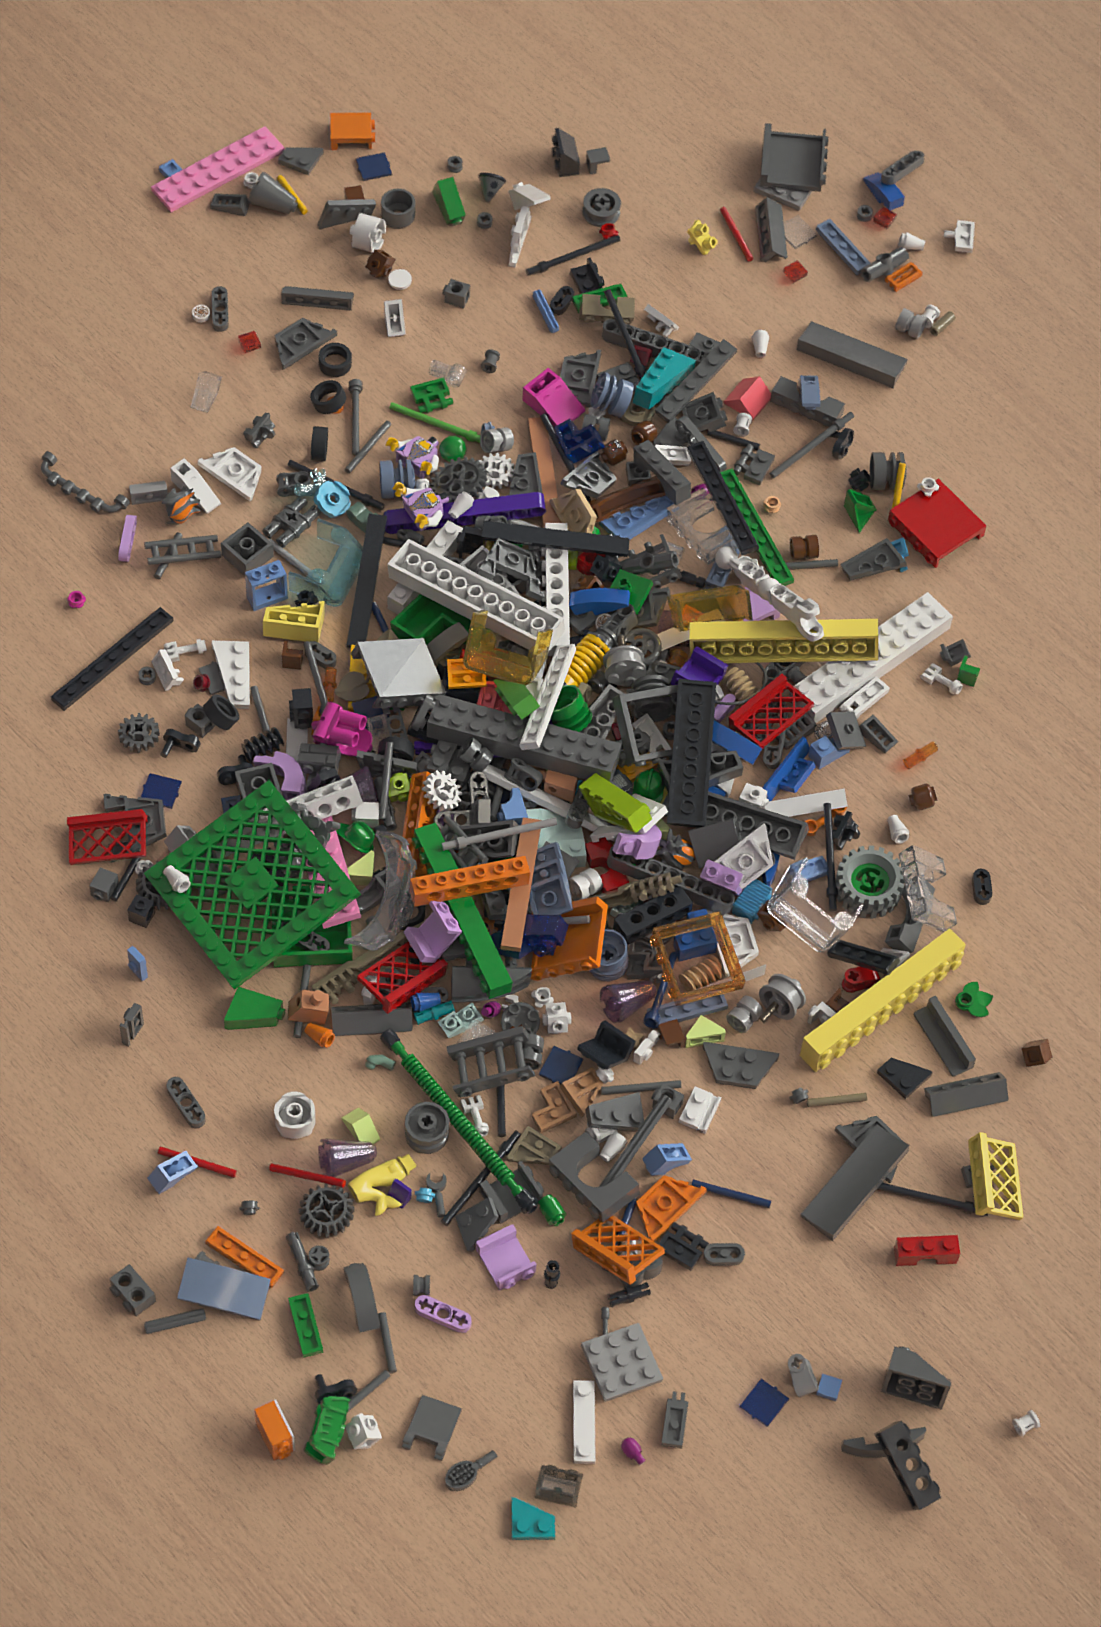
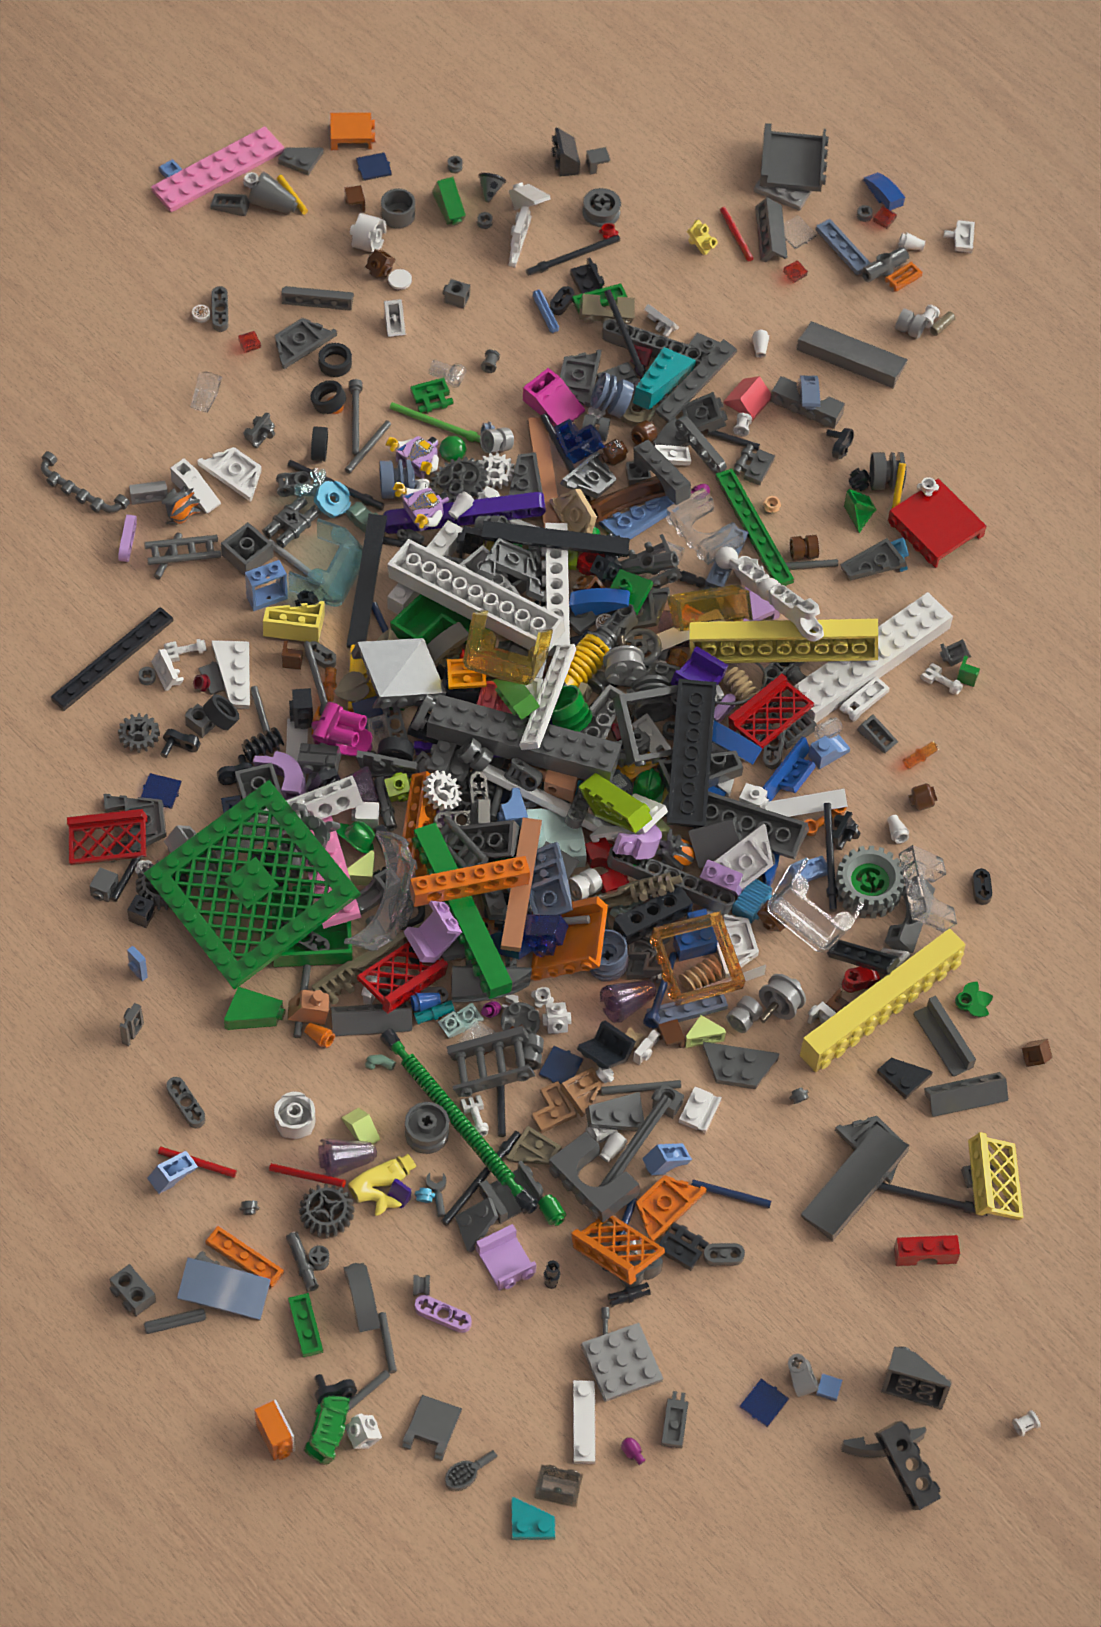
(76, 595): dark pink plate -> none
(178, 880): white cone -> none
(344, 211): dark grey wing -> none
(386, 780): dark grey bar -> none
(462, 842): light grey bar -> none
(722, 498): black tile -> none
(837, 426): dark grey bar -> none
(837, 1099): dark tan bar -> none
(845, 730): dark grey plate -> none
(902, 167): dark grey beam -> none

